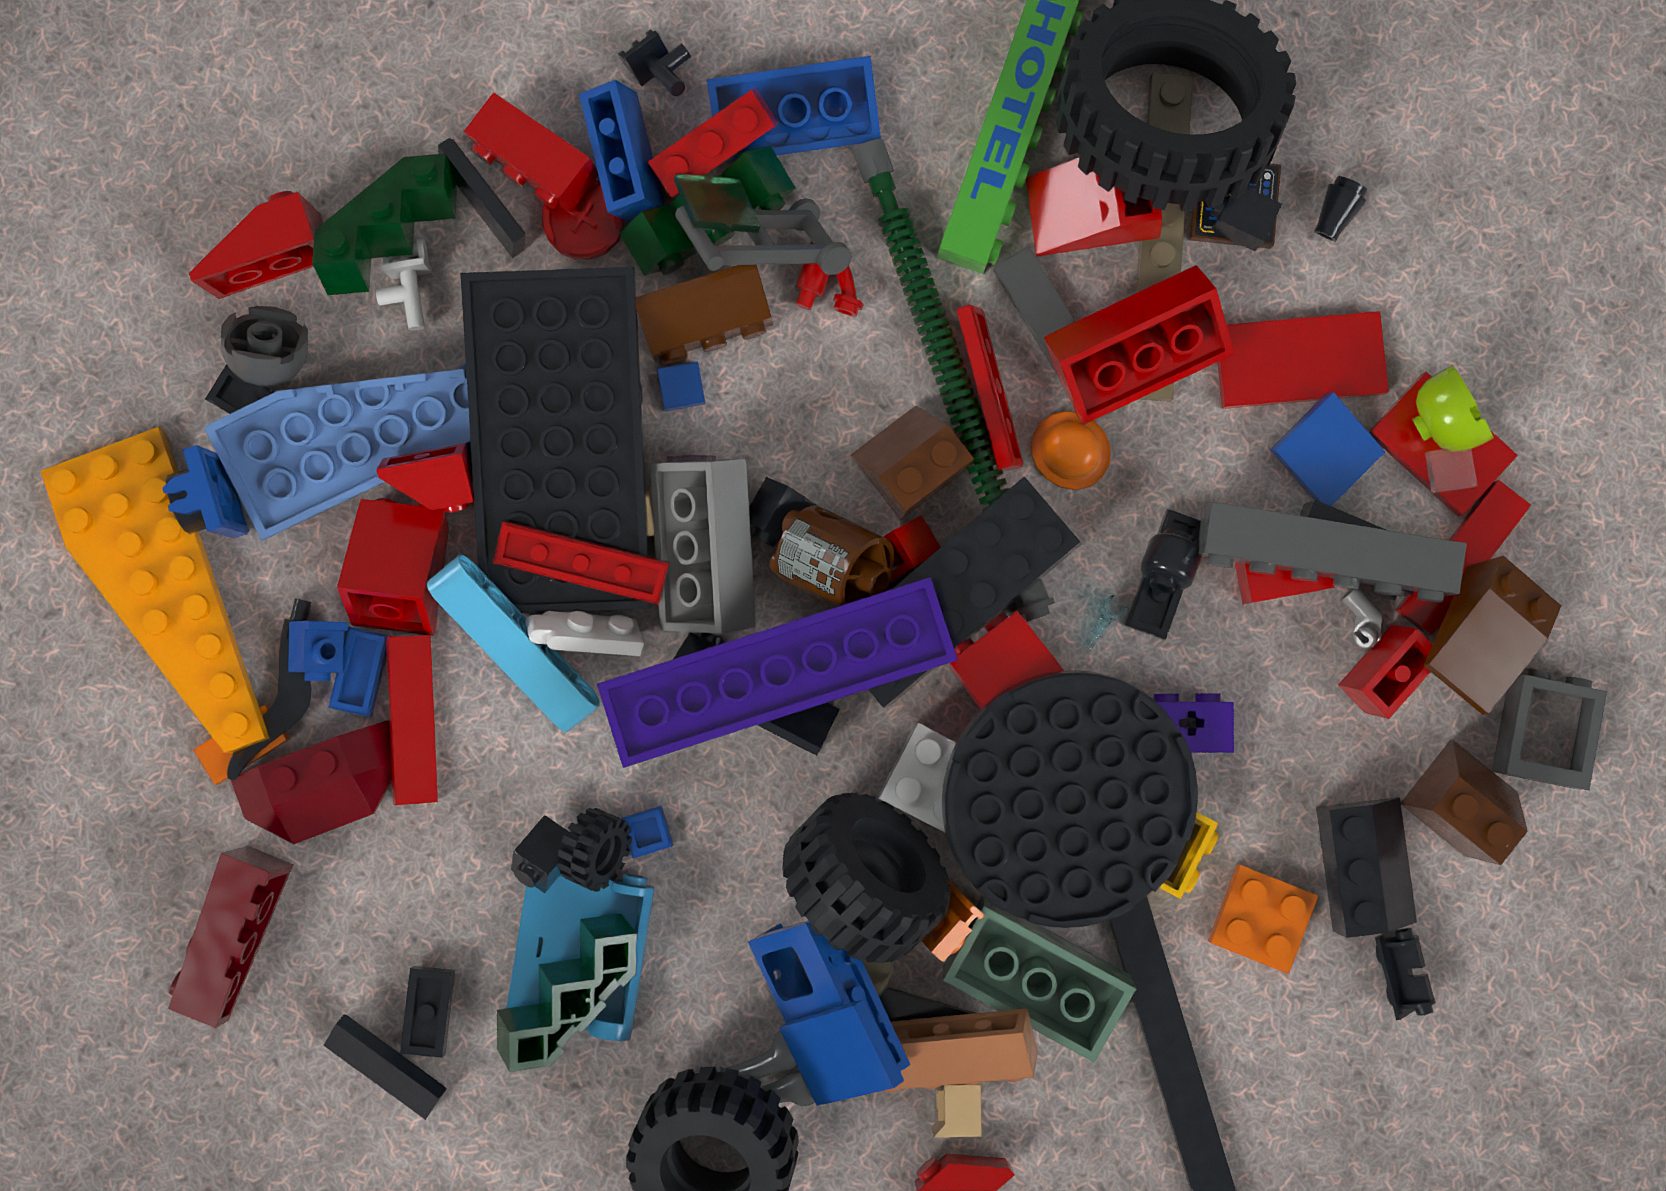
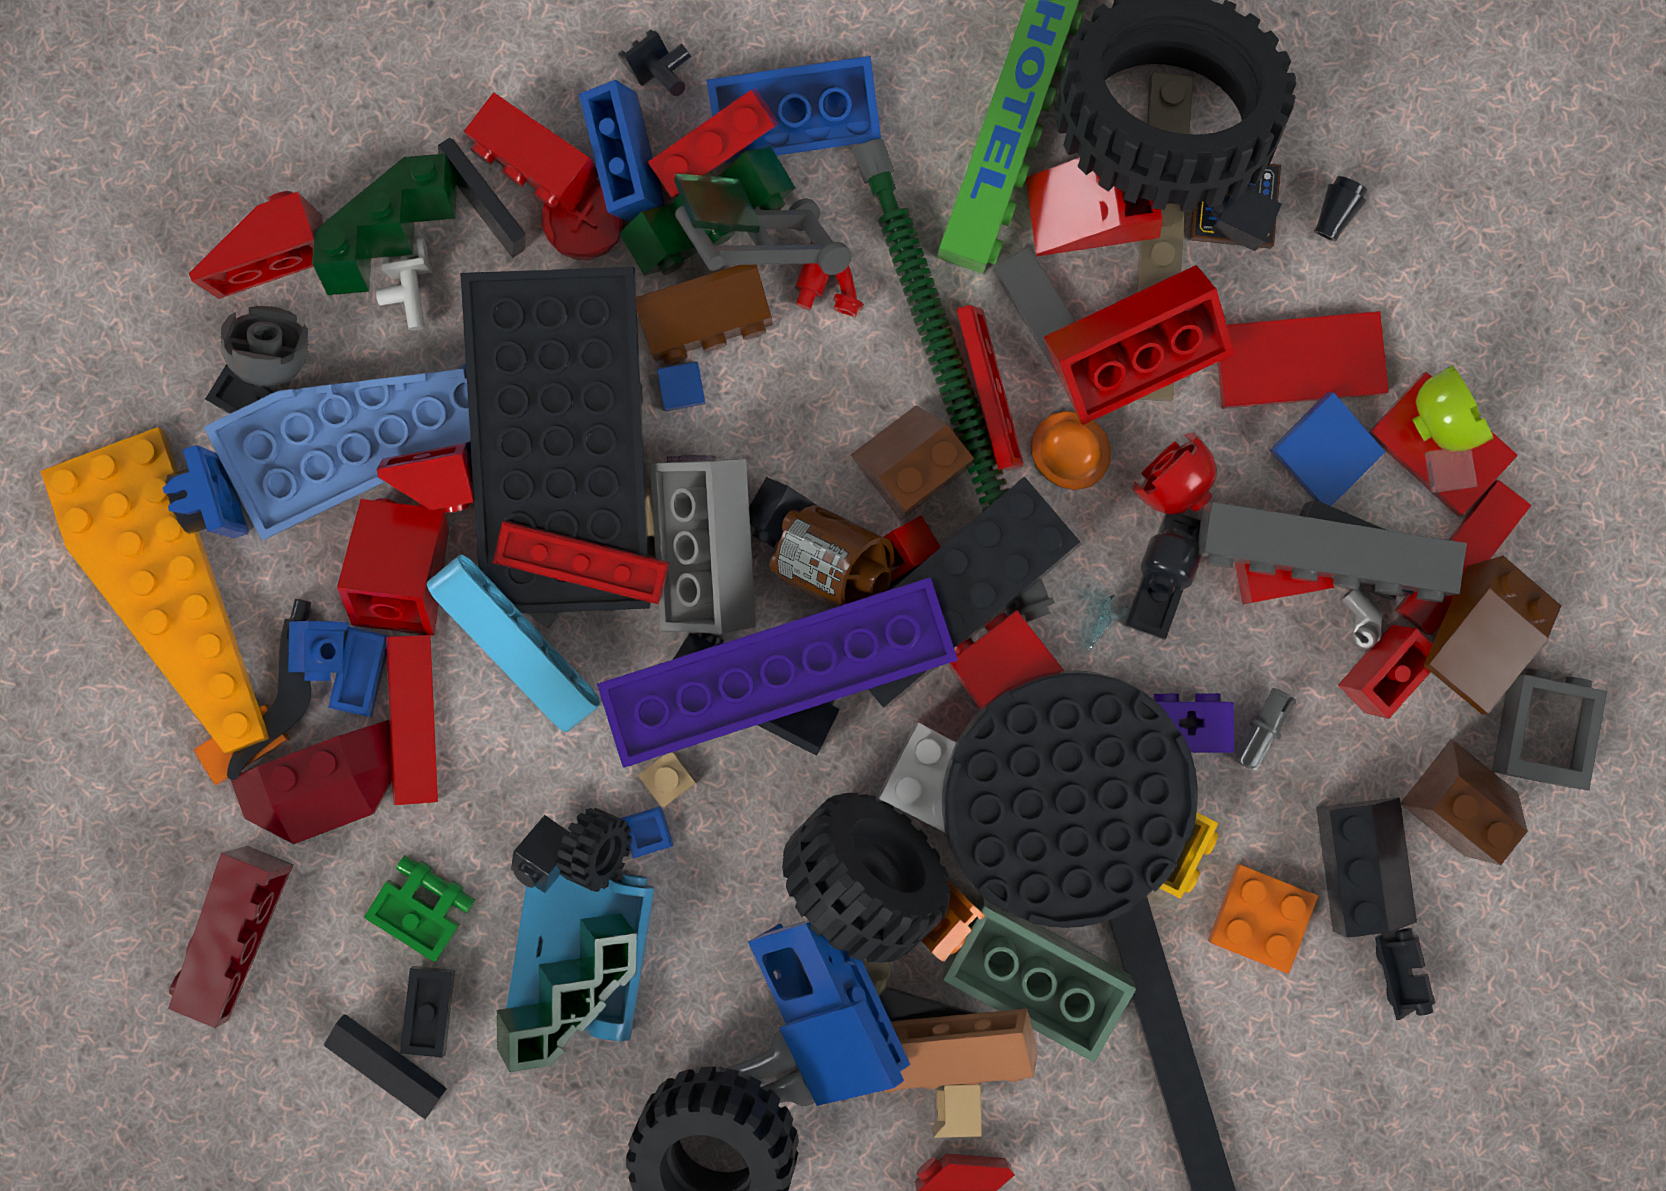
(412, 919): none -> green plate
(586, 632): white hinge -> none
(667, 779): none -> tan plate
(1179, 477): none -> red cylinder
(1265, 729): none -> dark grey axle

